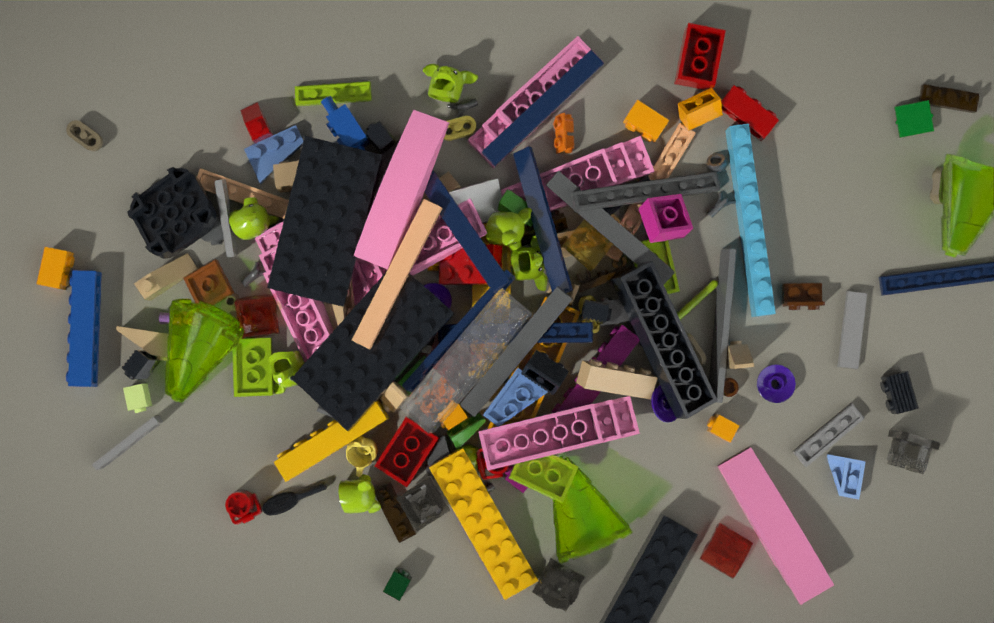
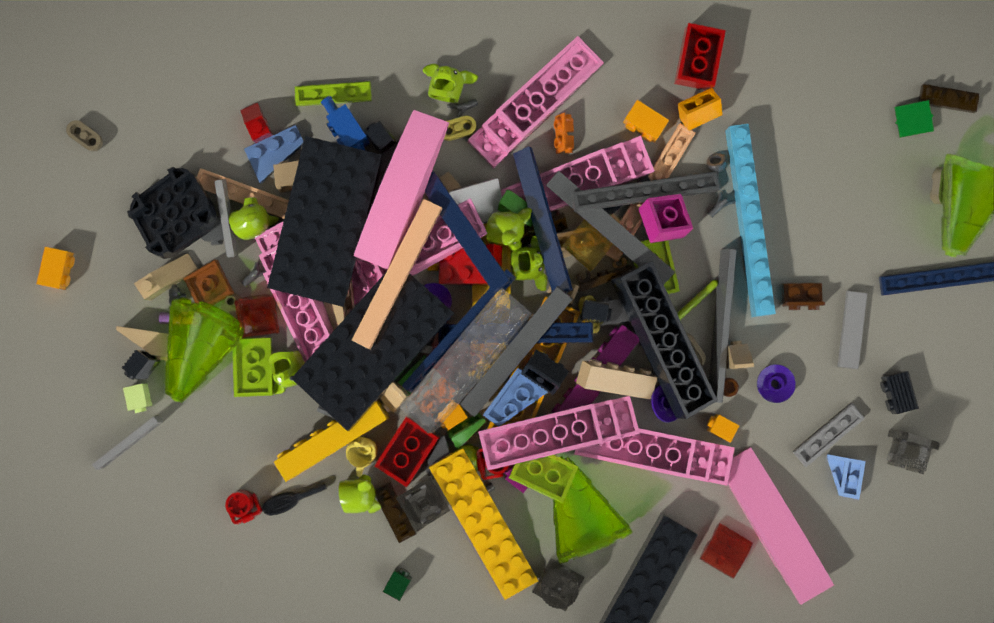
(84, 328): blue brick -> none
(174, 293): none -> black plant
(542, 108): dark blue tile -> none
(667, 455): none -> bright pink slope
(748, 111): red brick -> none

